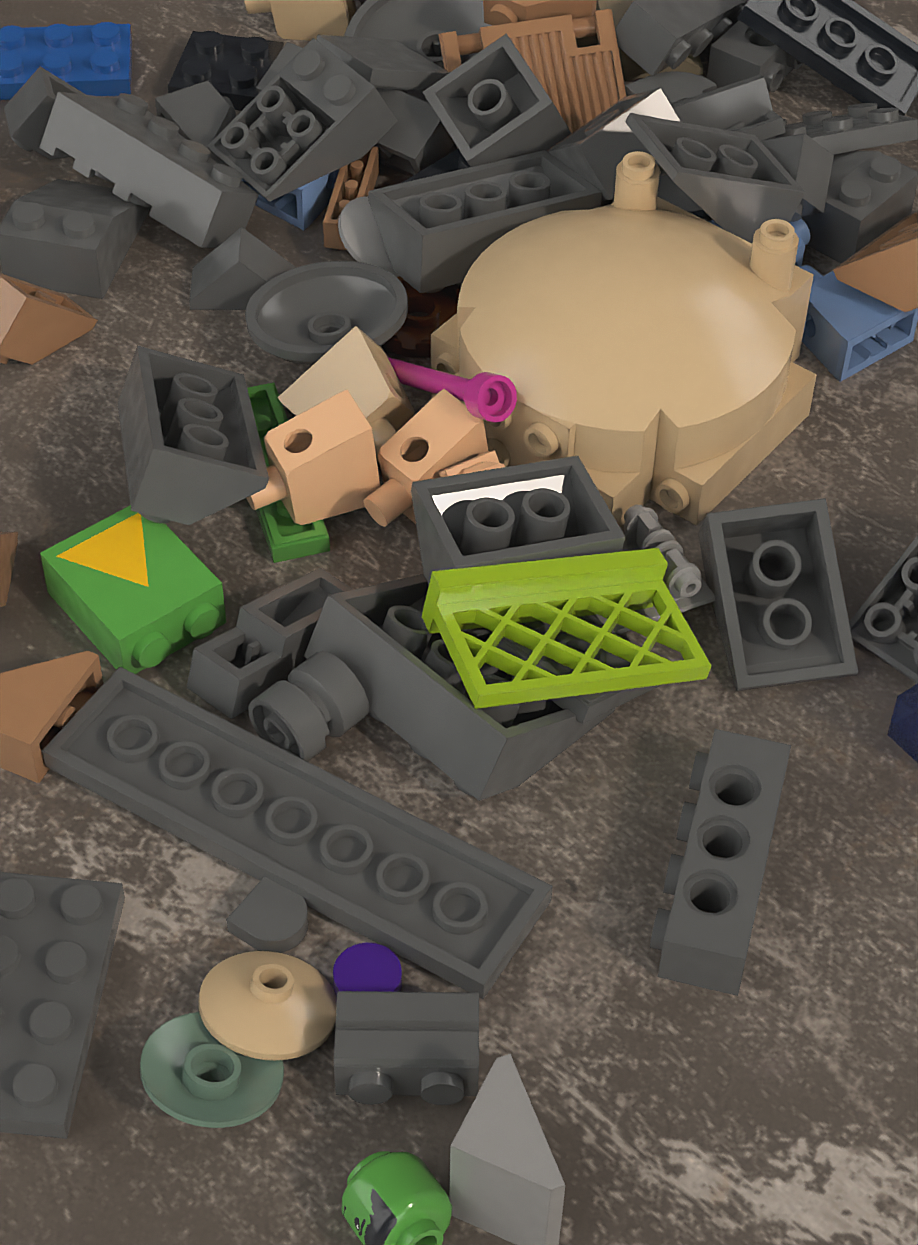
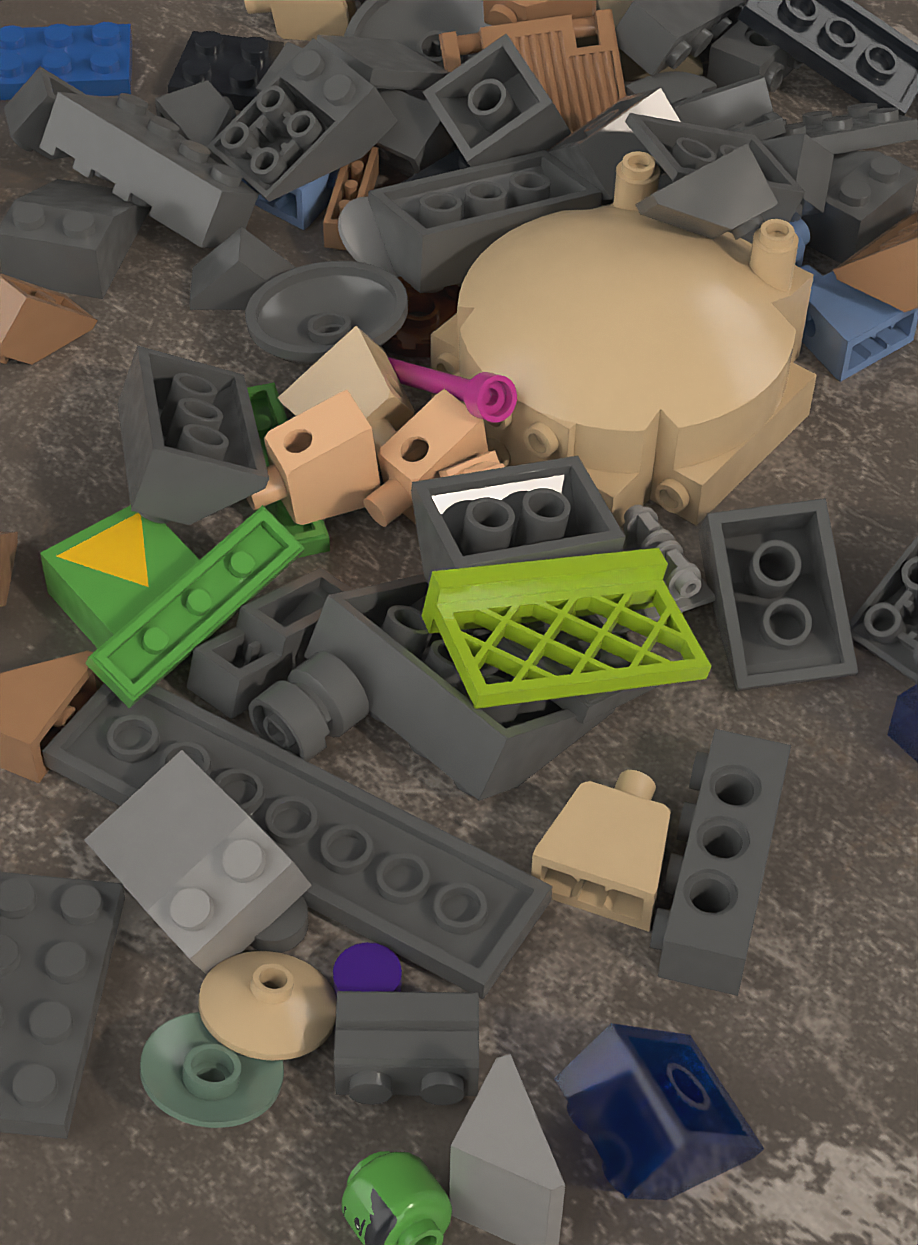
(194, 607): none -> bright green tile
(197, 863): none -> light grey slope
(607, 850): none -> tan torso
(655, 1112): none -> clear blue slope
(715, 197): none -> dark grey slope

